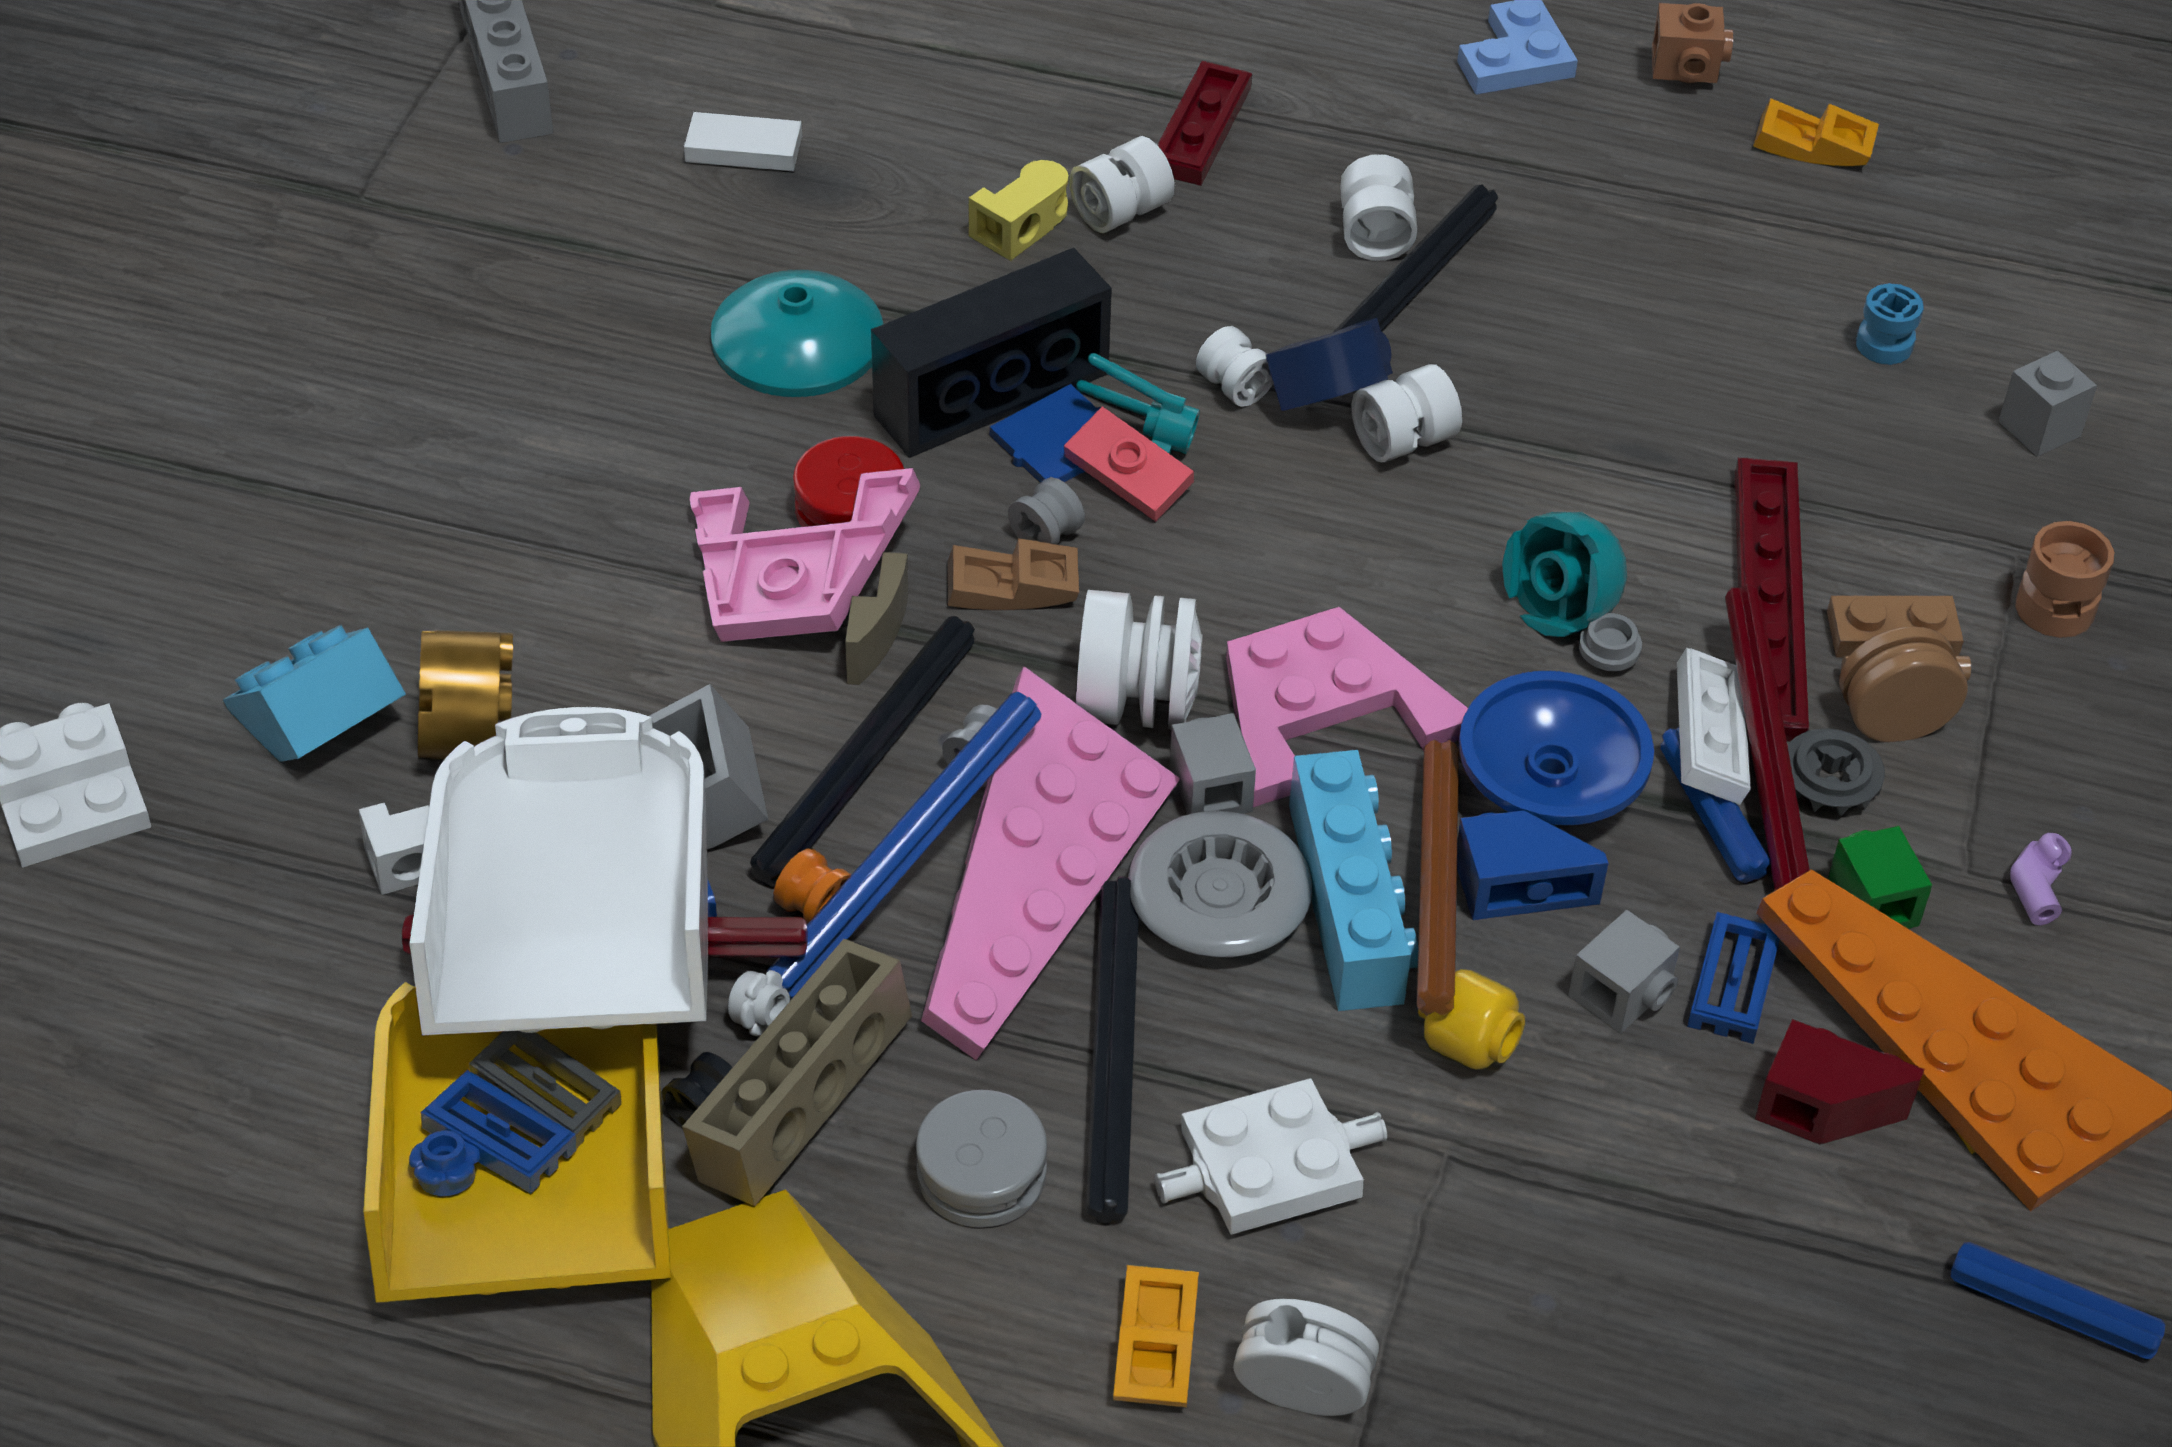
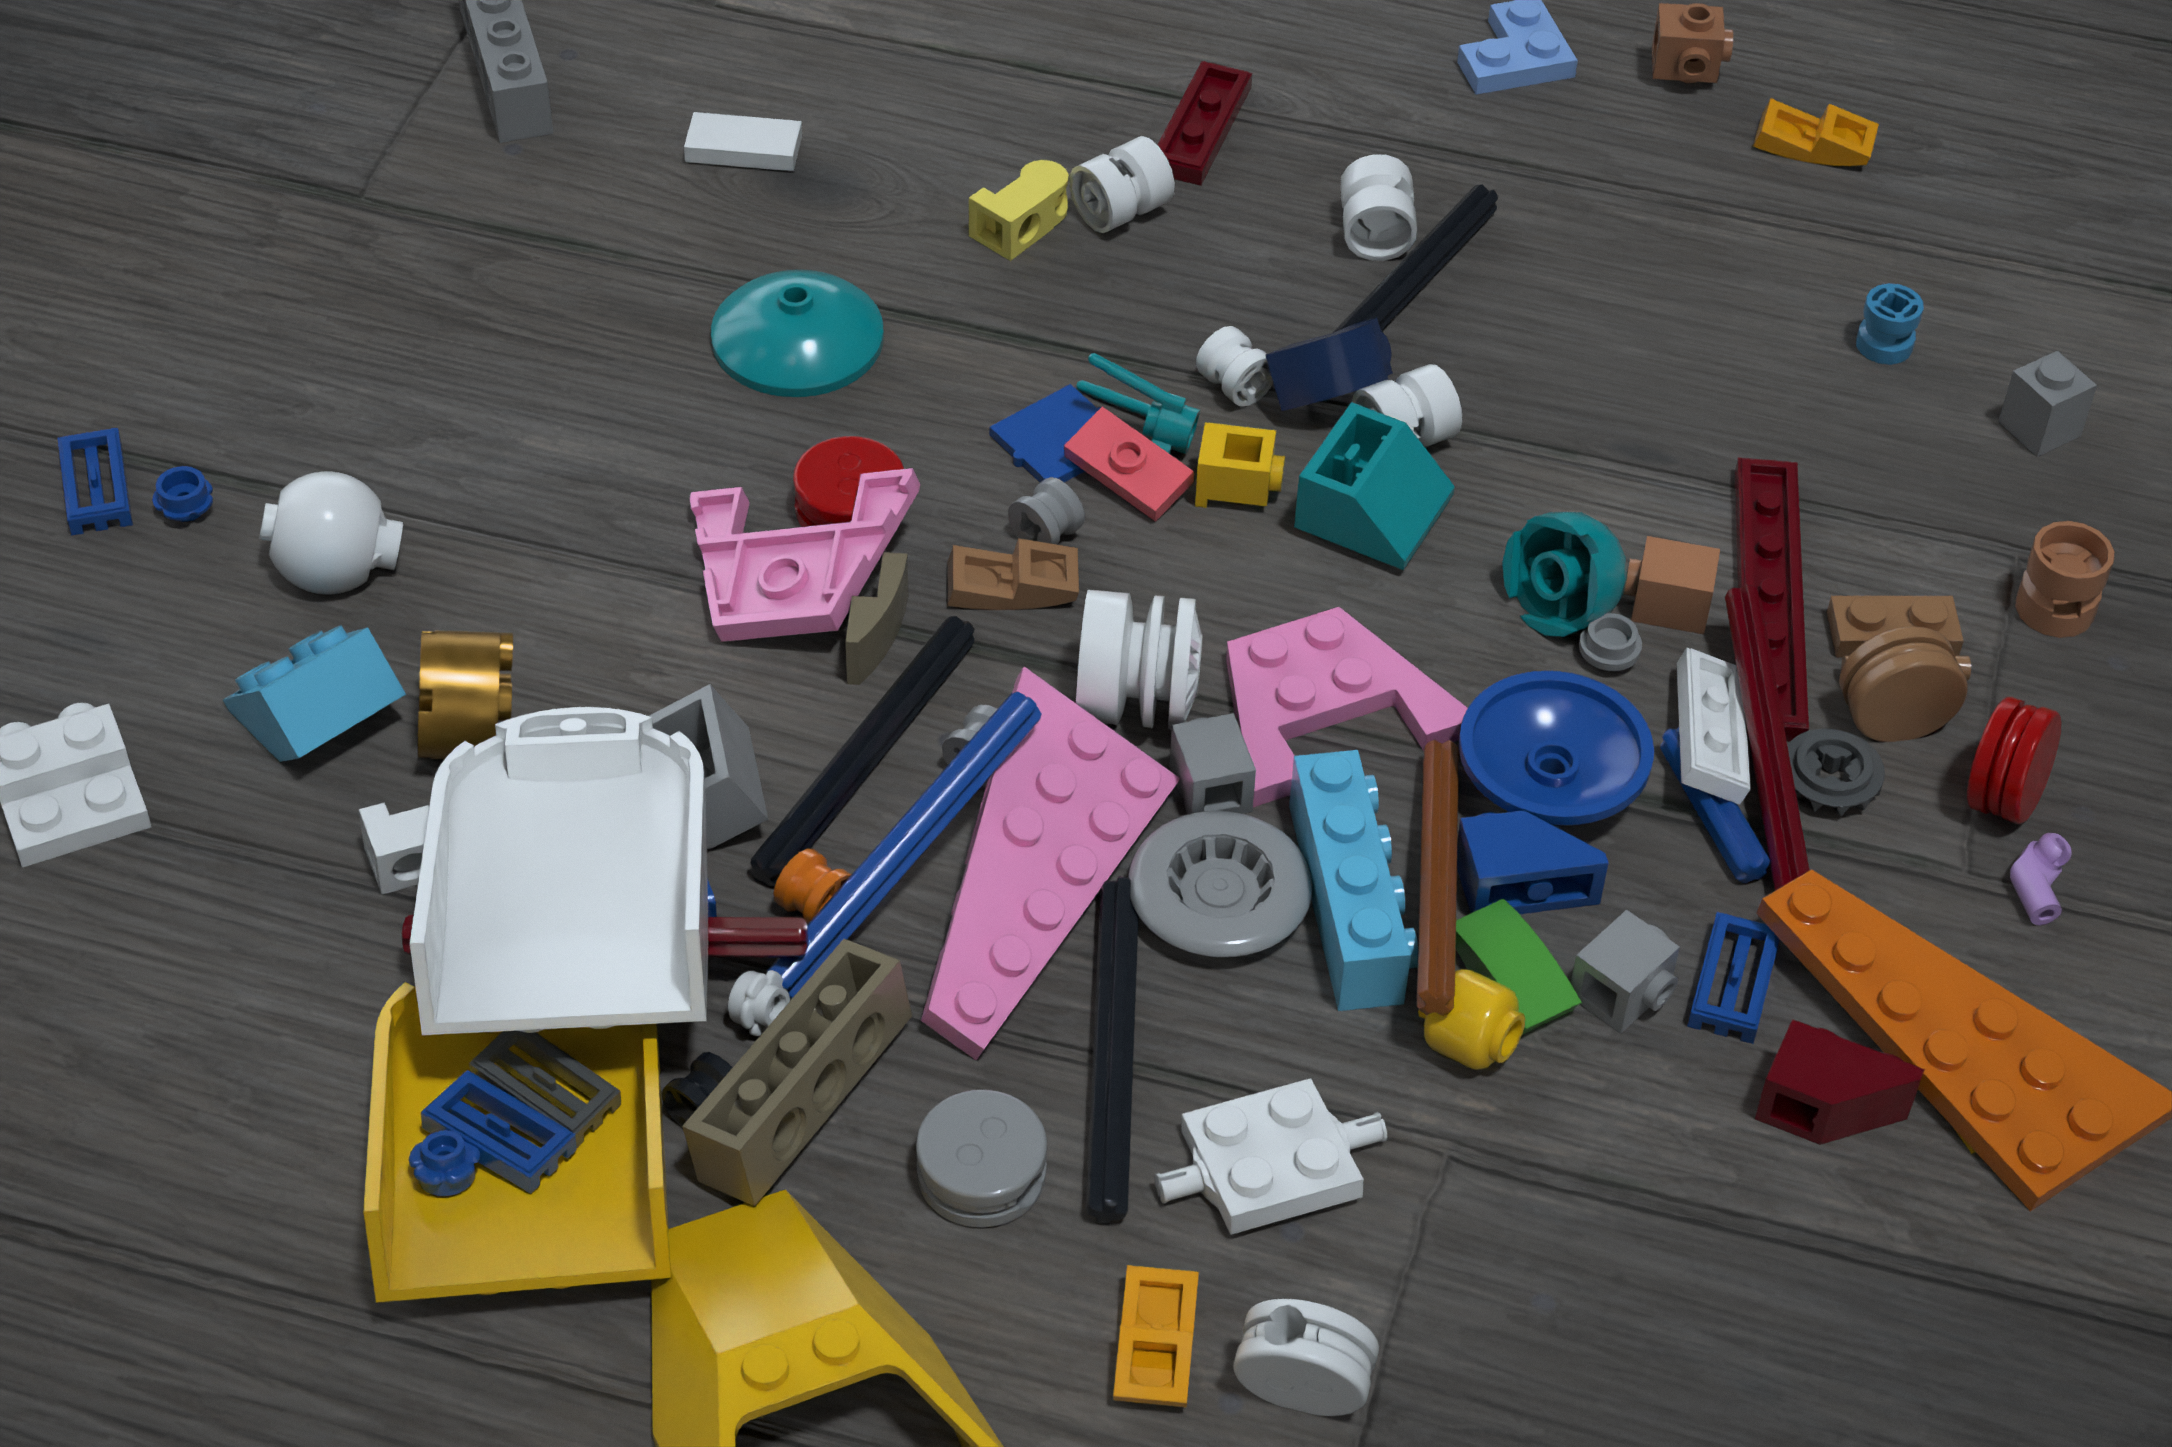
(100, 511): none -> blue tile
(182, 494): none -> blue plate
(329, 533): none -> white brick
(989, 351): black brick -> none
(1237, 465): none -> yellow brick
(1372, 488): none -> teal slope
(1508, 951): none -> bright green slope
(1673, 584): none -> nougat brick
(1883, 873): green brick -> none
(2014, 760): none -> red head
(2058, 1300): blue axle -> none

